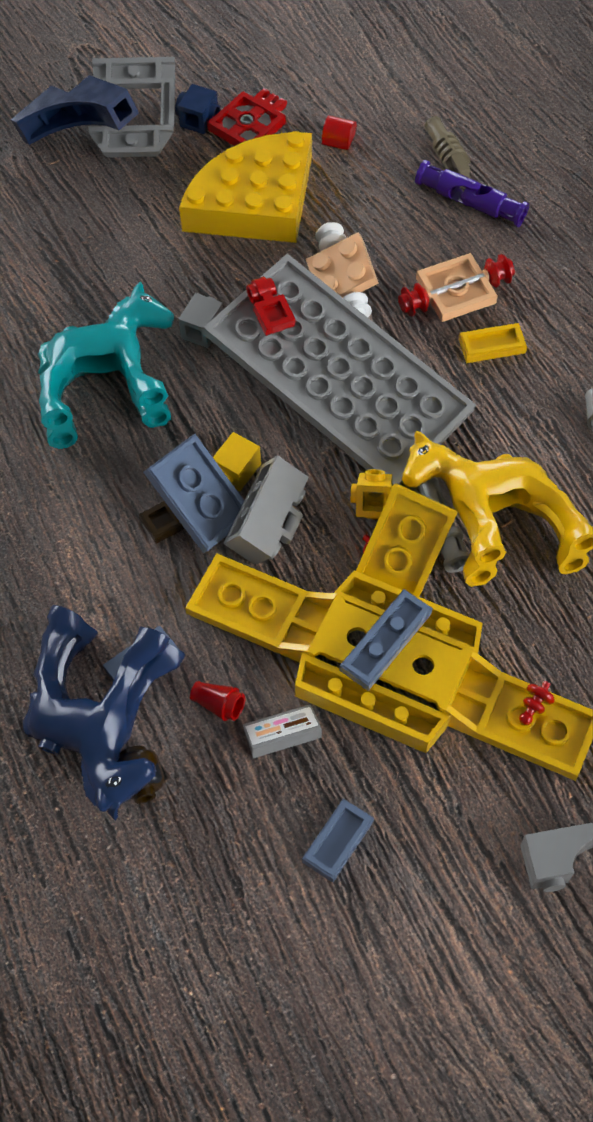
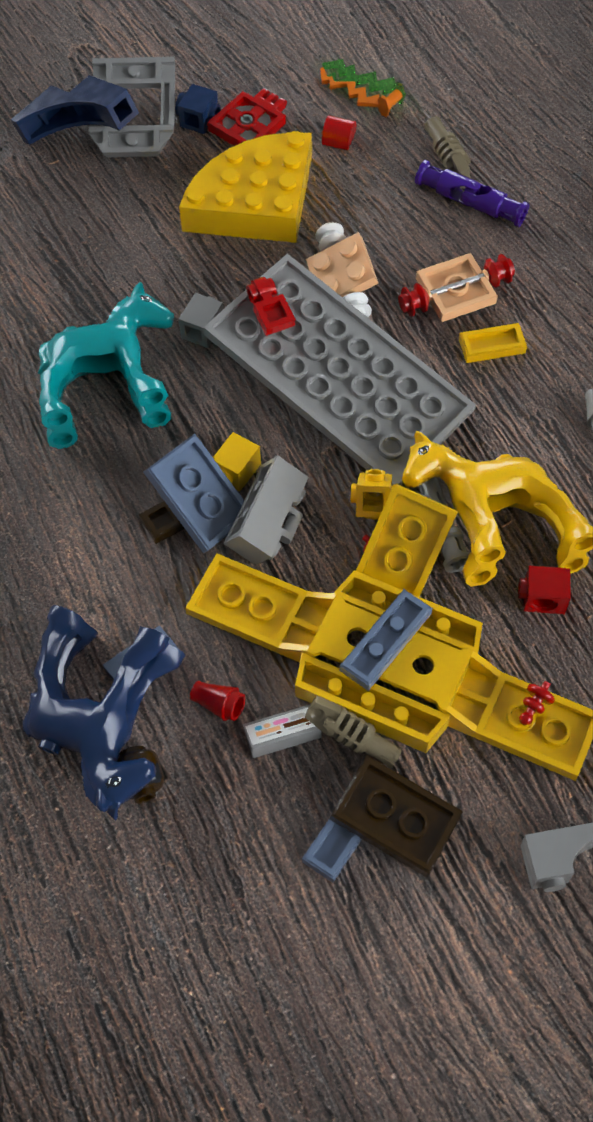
(351, 731): none -> dark tan hinge
(384, 103): none -> piece
(396, 816): none -> dark brown tile
(545, 589): none -> red brick

